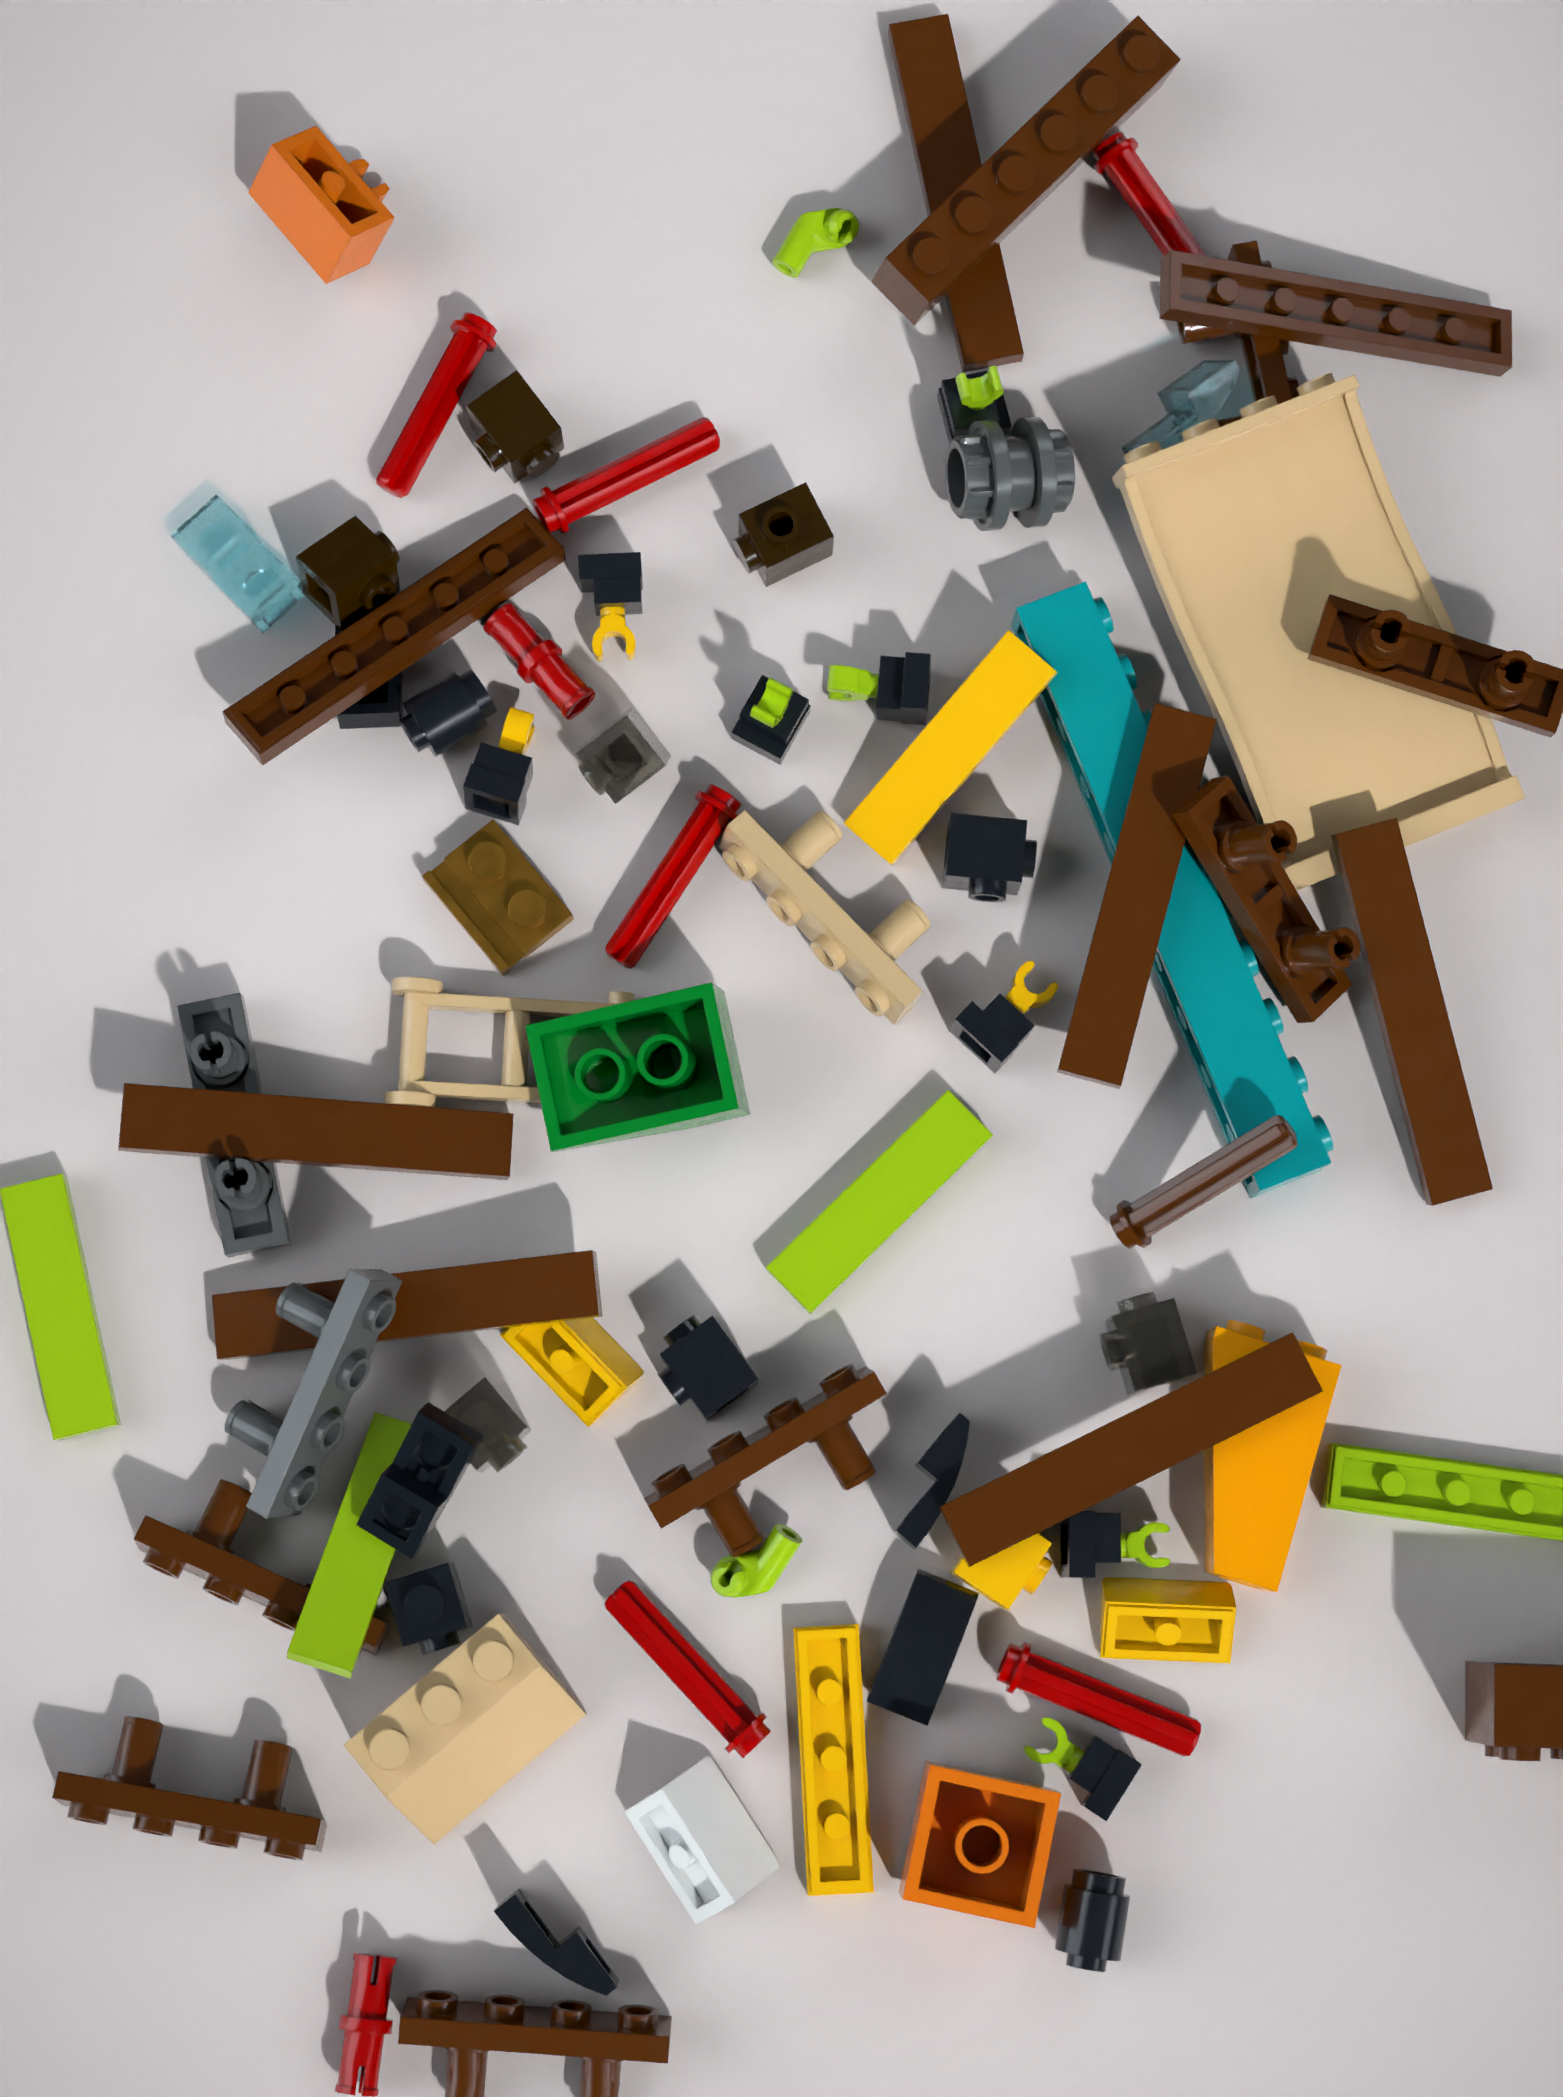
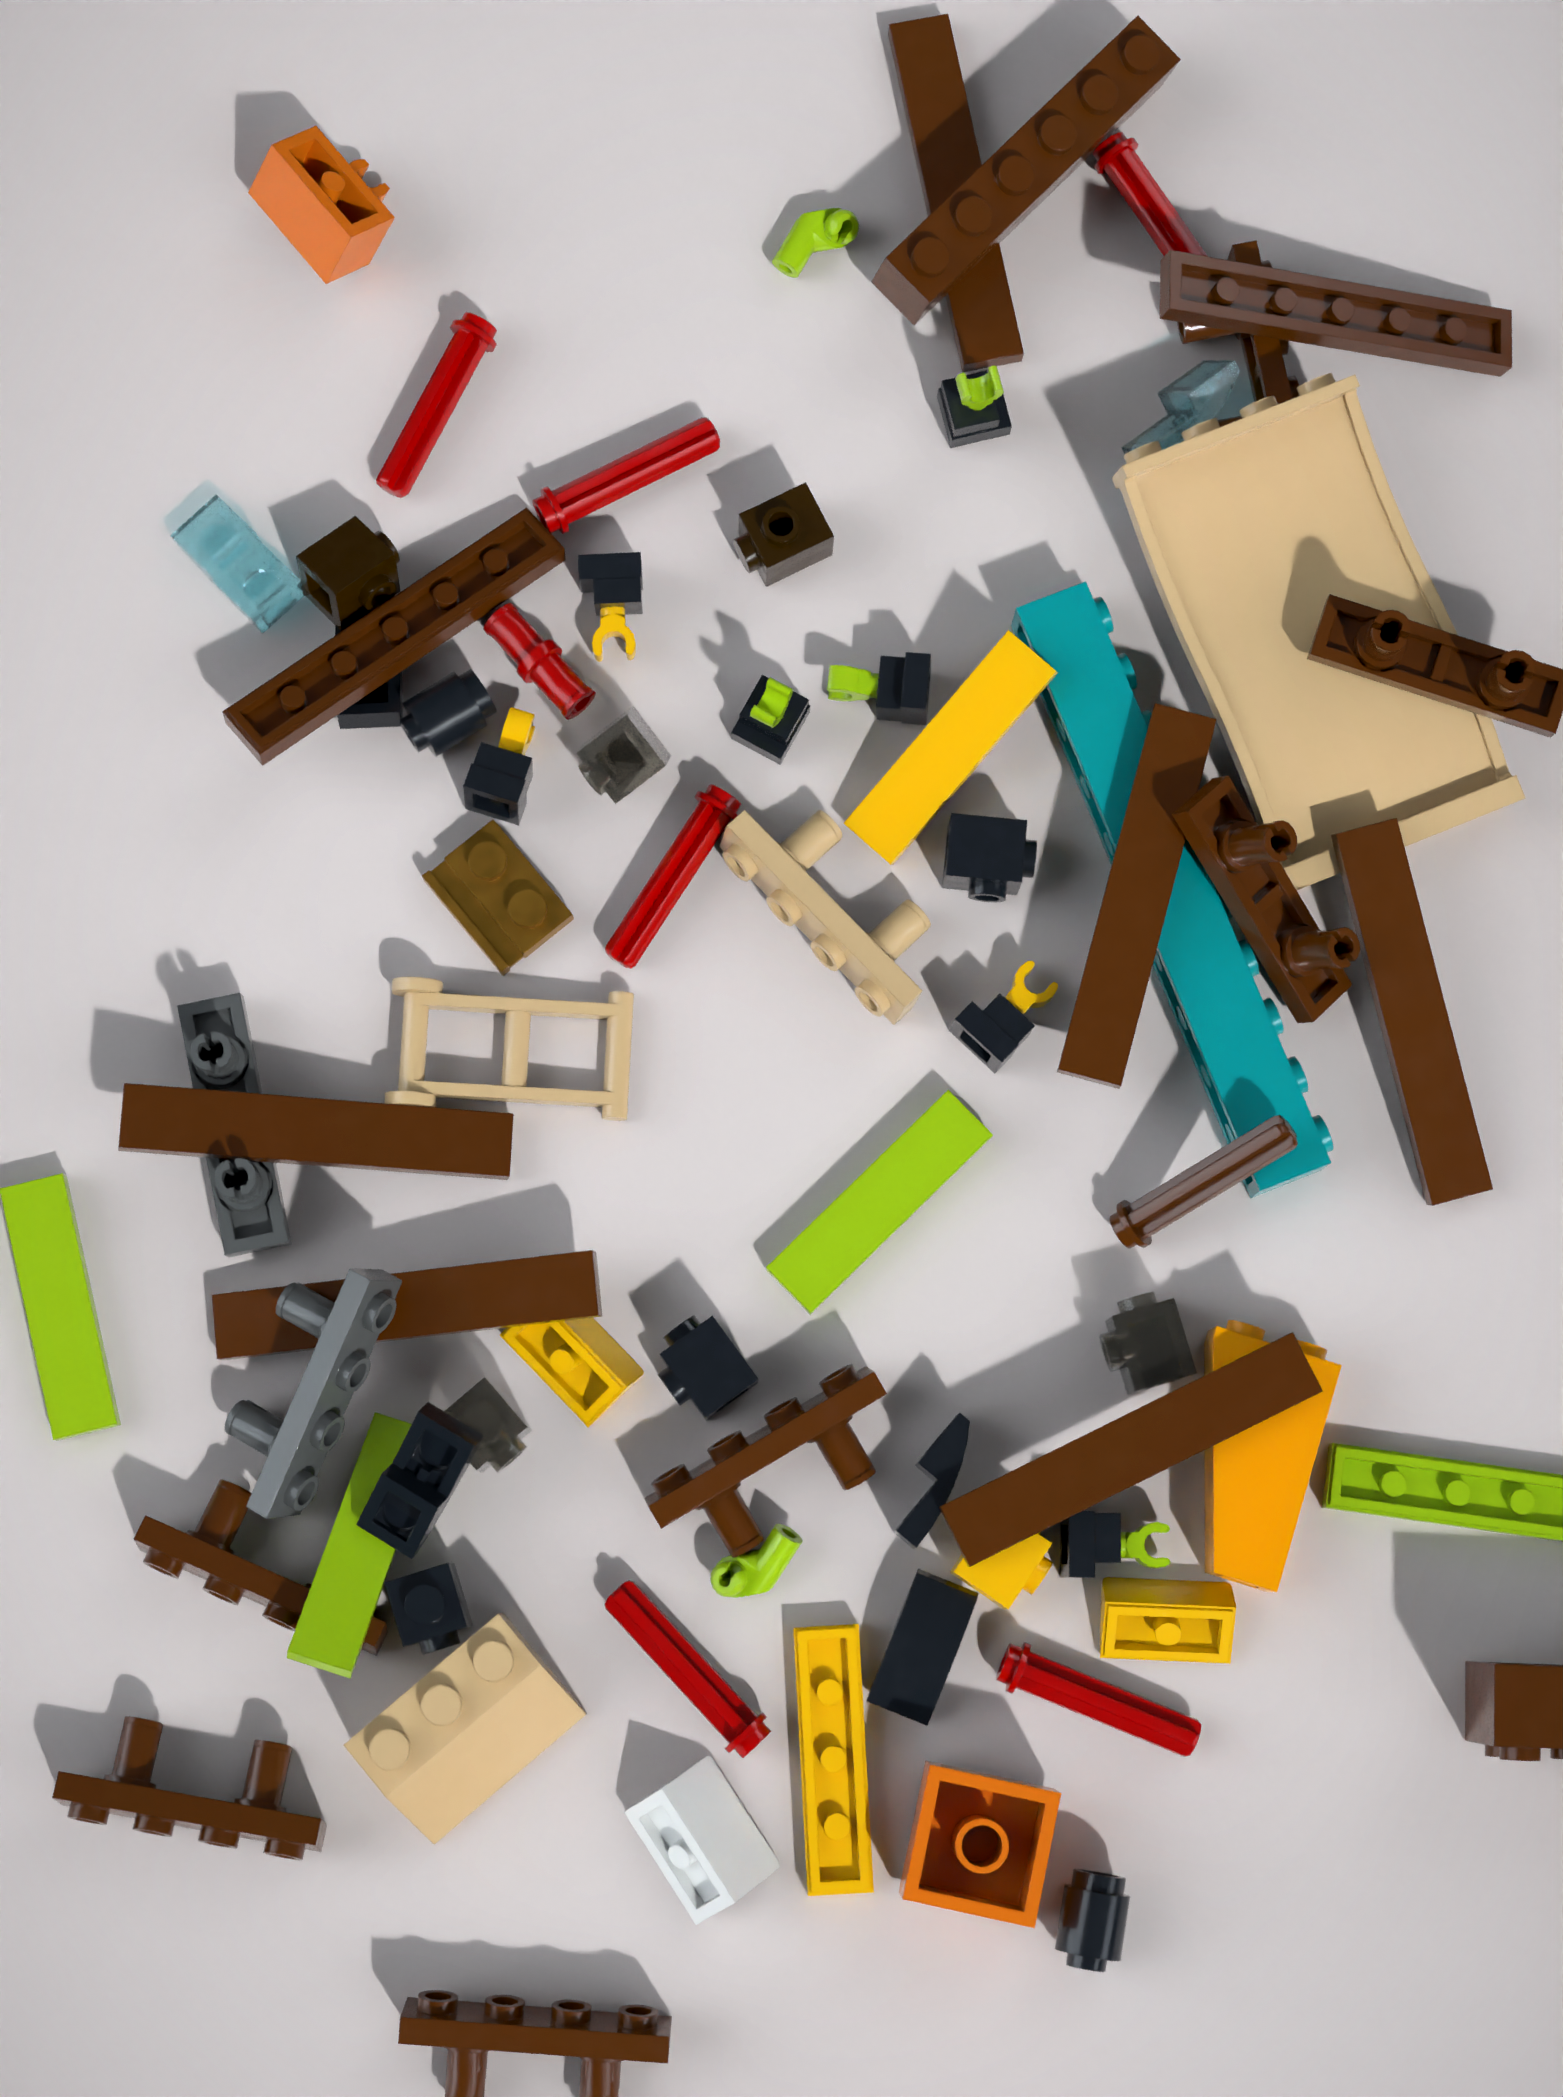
(365, 2024): red pin -> none
(515, 429): dark brown brick -> none
(572, 1957): black slope -> none
(638, 1068): green slope -> none
(1003, 474): dark grey piece -> none
(1097, 1769): black piece -> none

